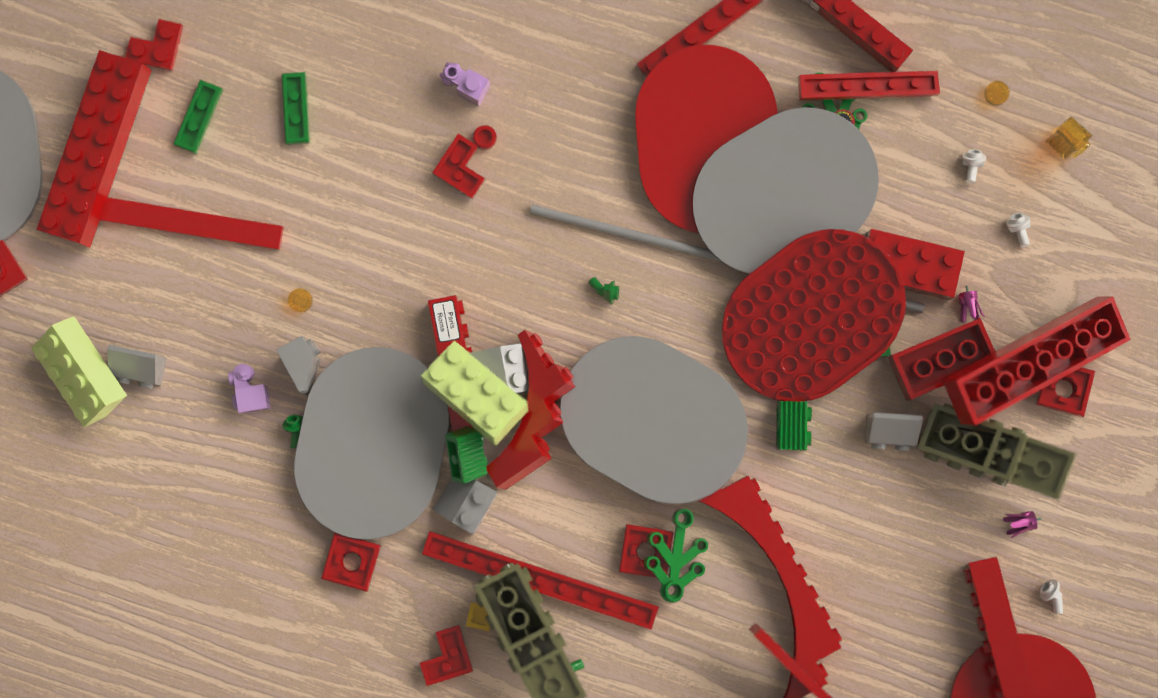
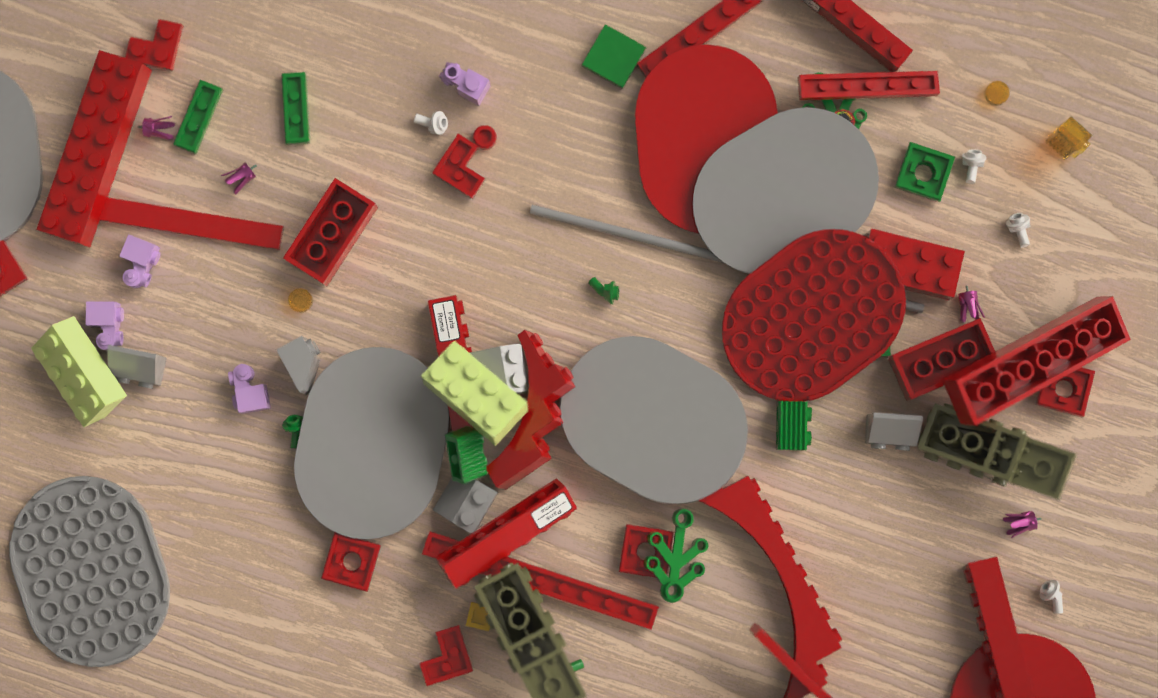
(89, 571): none -> light grey tile
(108, 317): none -> lavender brick
(143, 257): none -> lavender brick
(150, 125): none -> flat silver piece
(243, 171): none -> flat silver piece
(330, 232): none -> red brick
(437, 123): none -> white plate
(506, 533): none -> red brick
(613, 56): none -> green tile
(937, 161): none -> green piece

